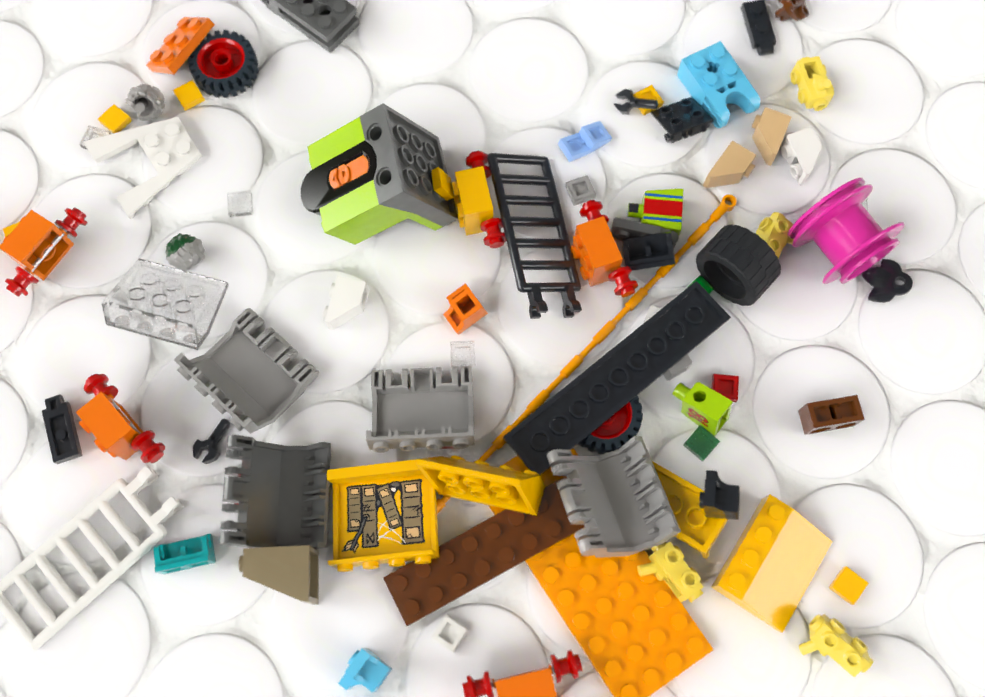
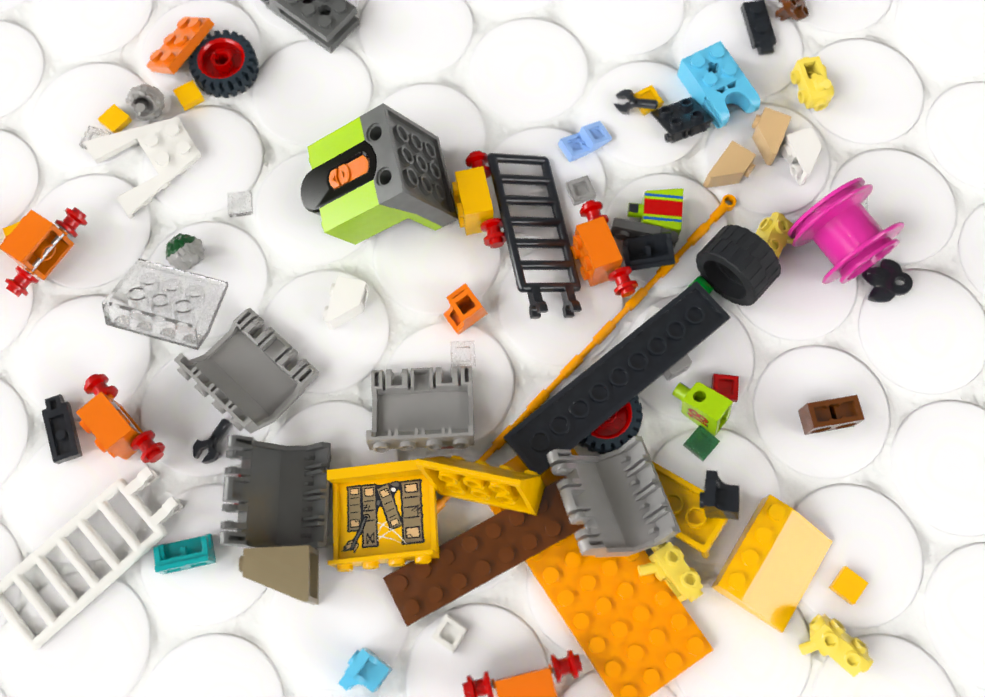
(442, 183): yellow tile -> none

